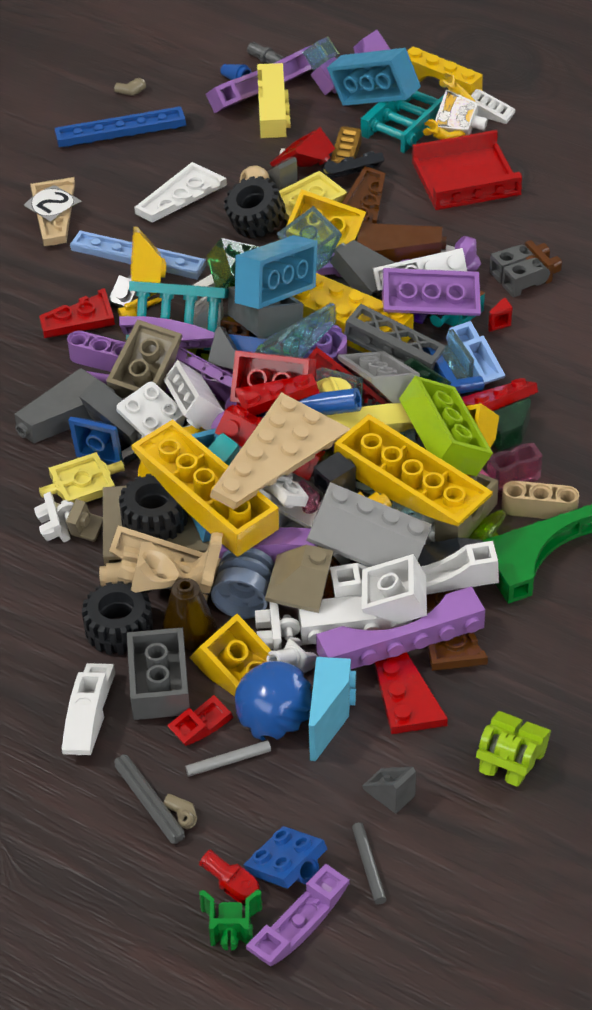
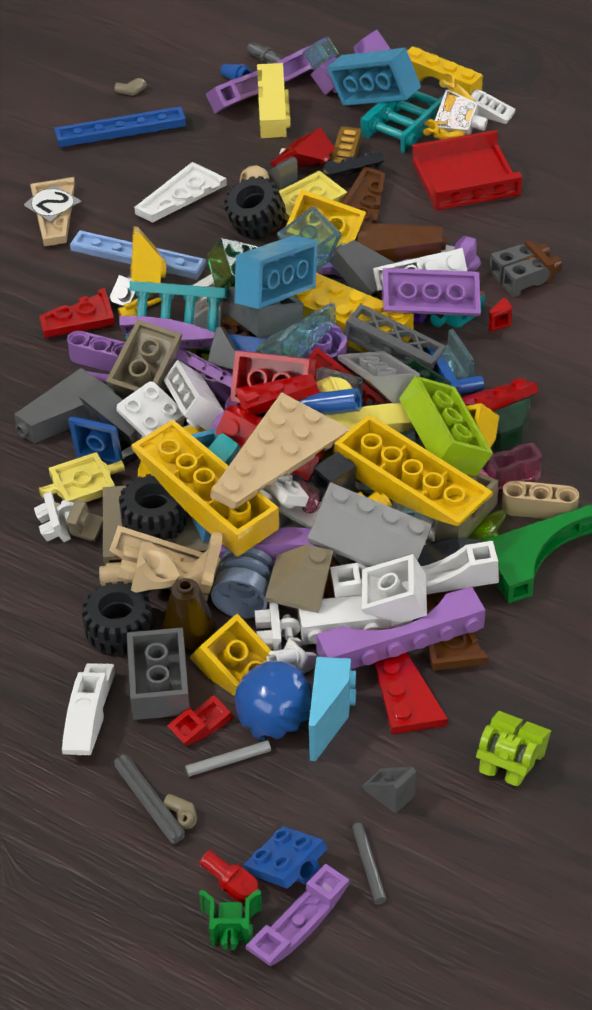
(484, 360): light blue slope -> none

